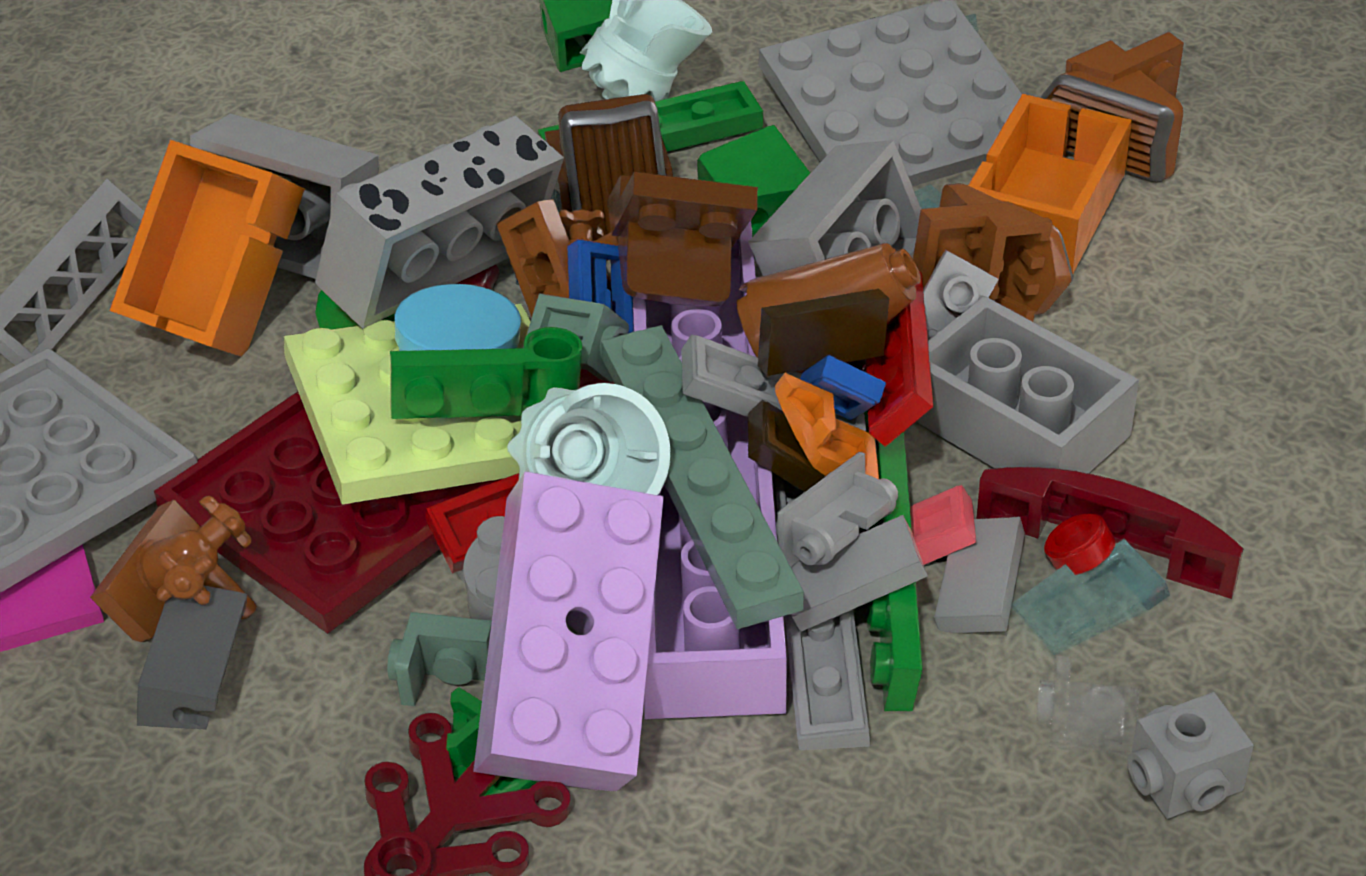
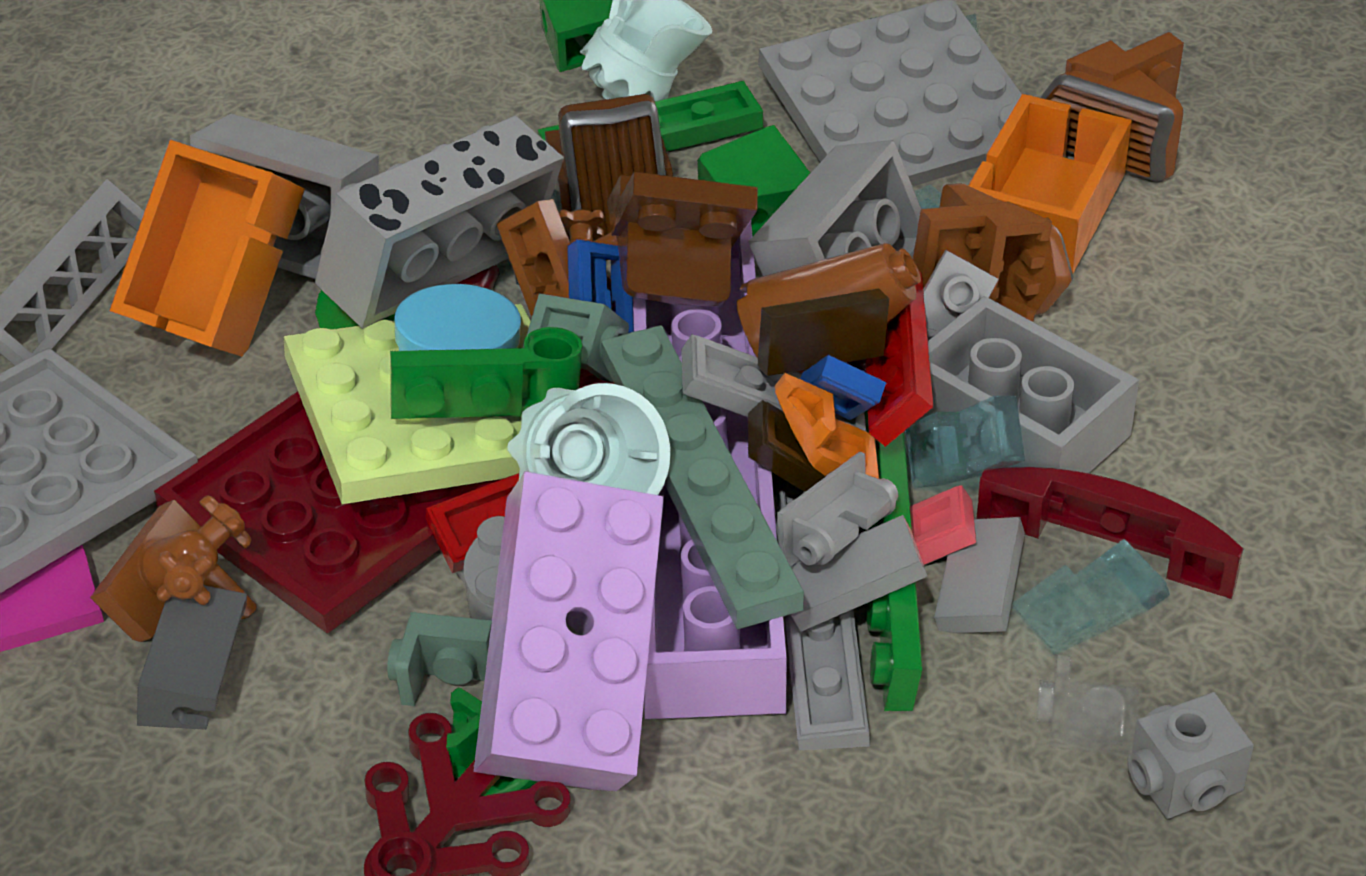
(965, 443): none -> clear light blue slope
(1080, 543): red tile -> none

